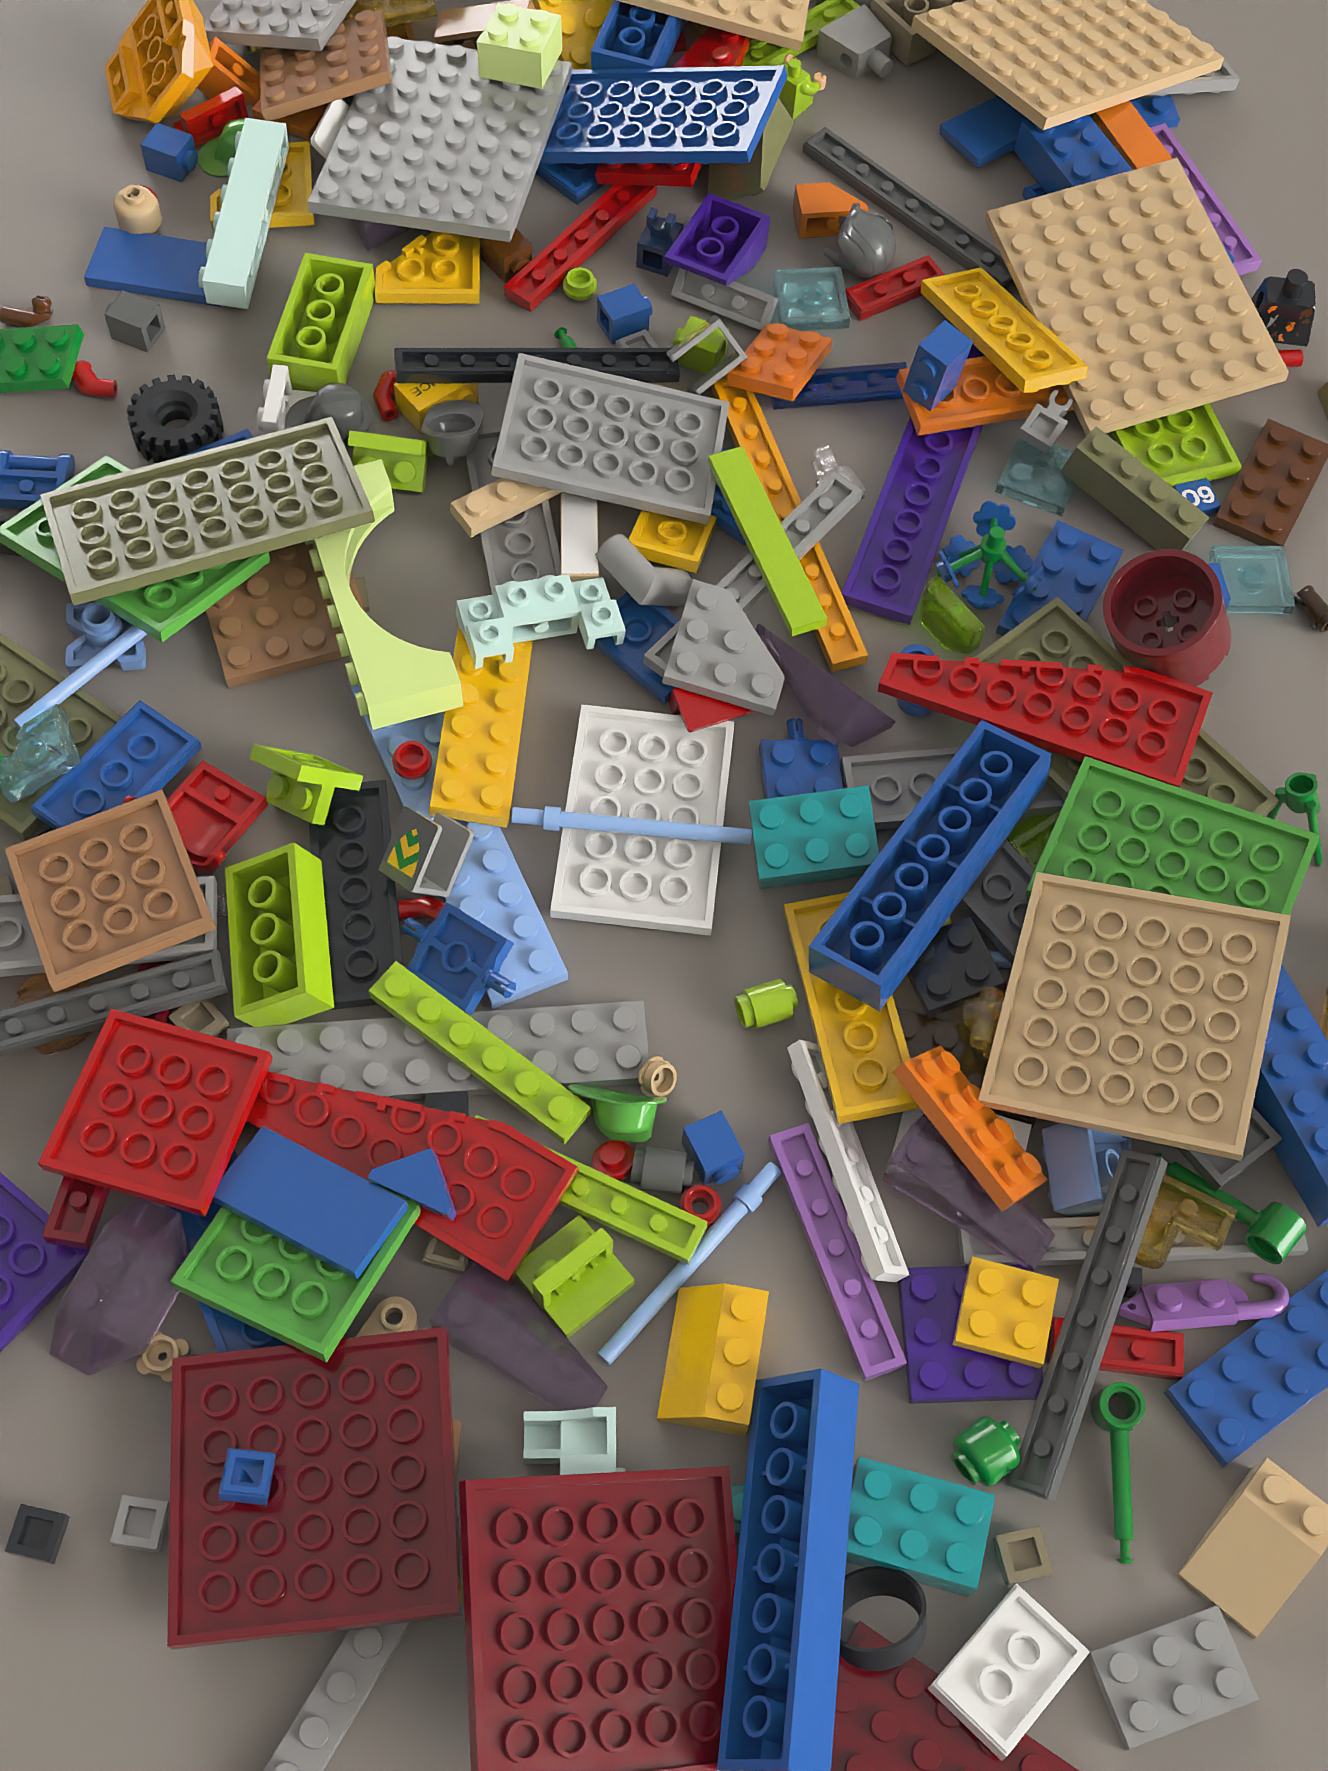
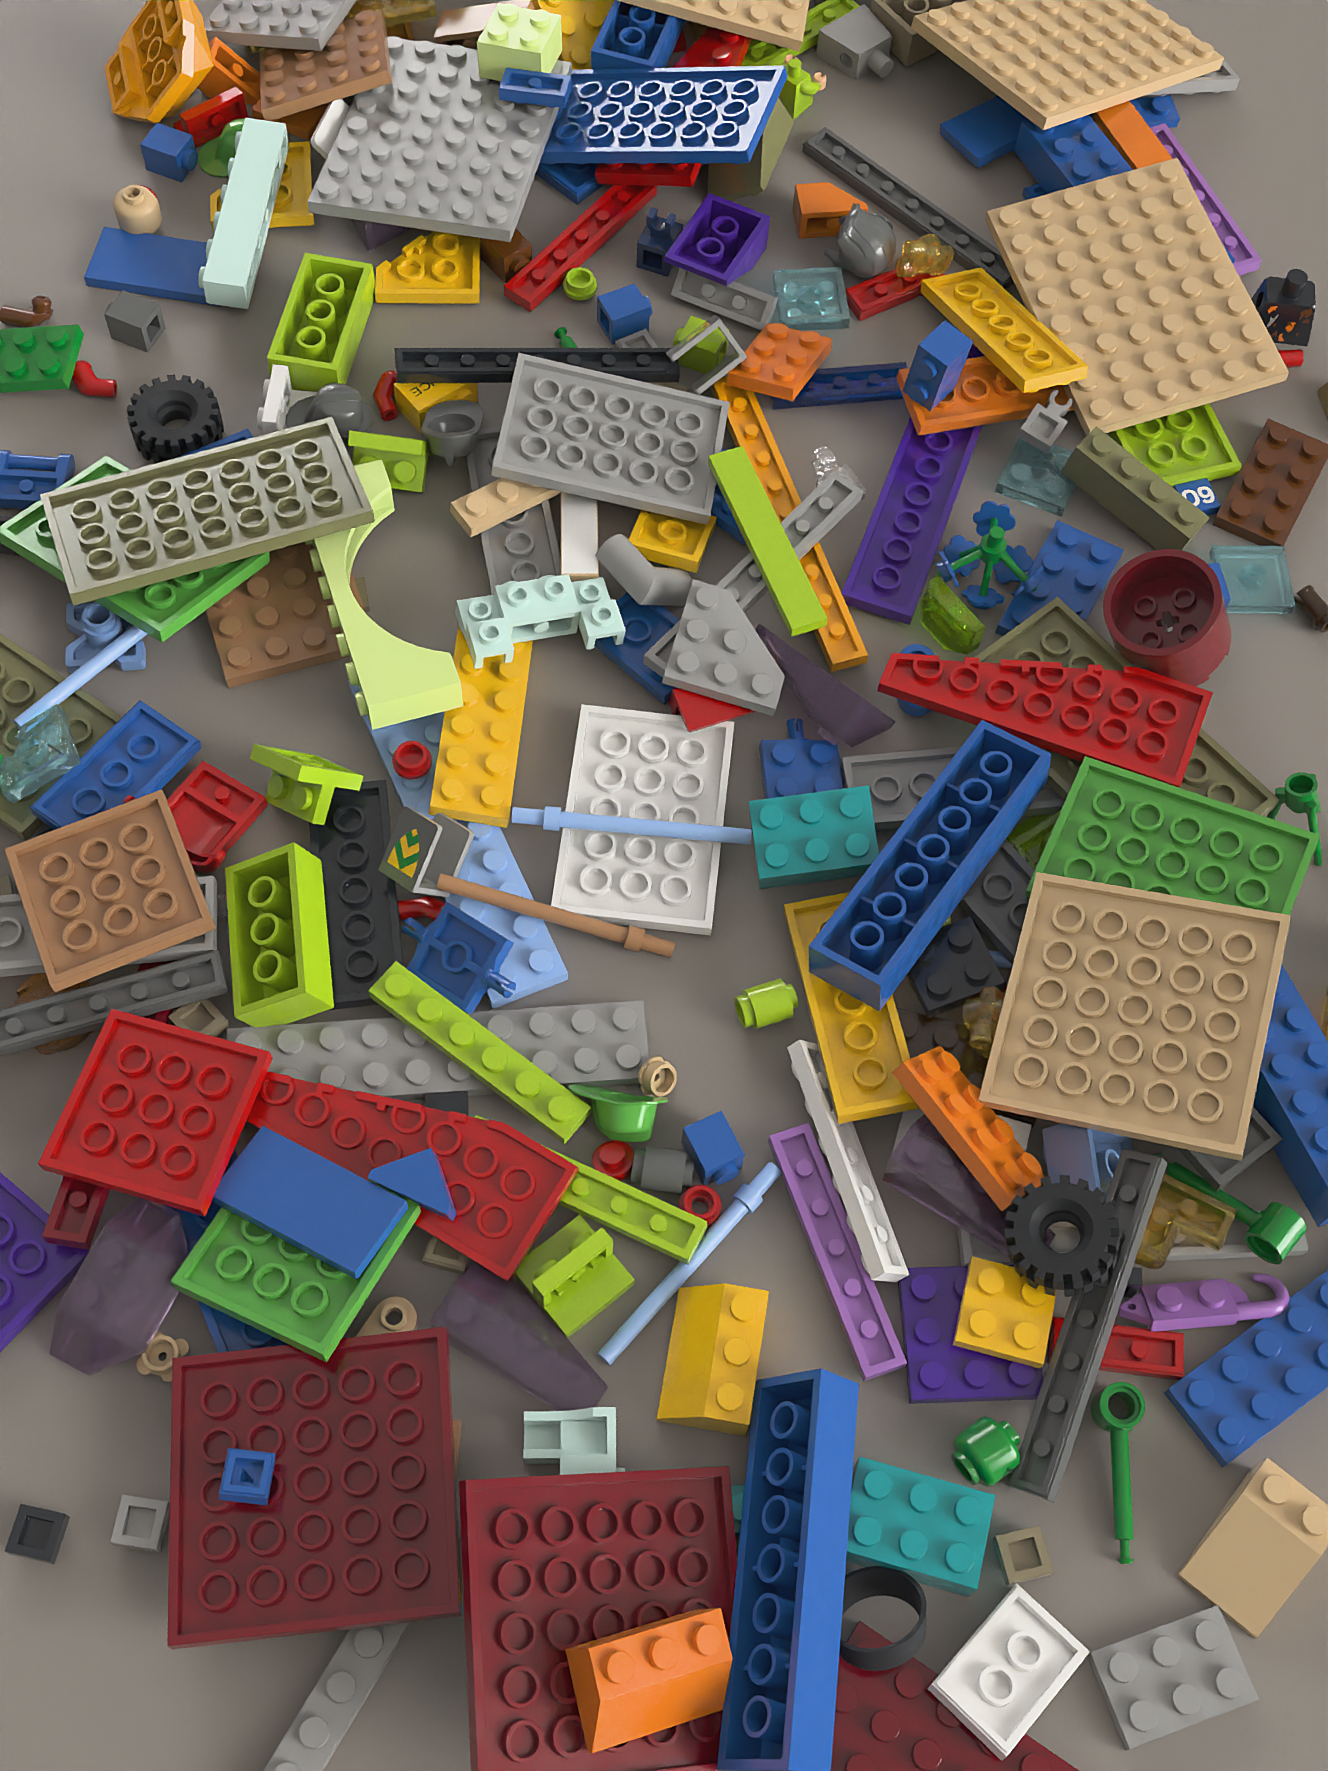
(535, 87): none -> blue plate
(632, 938): none -> medium nougat bar
(650, 1677): none -> orange slope
(924, 256): none -> clear yellow plate
(1069, 1204): none -> black tyre

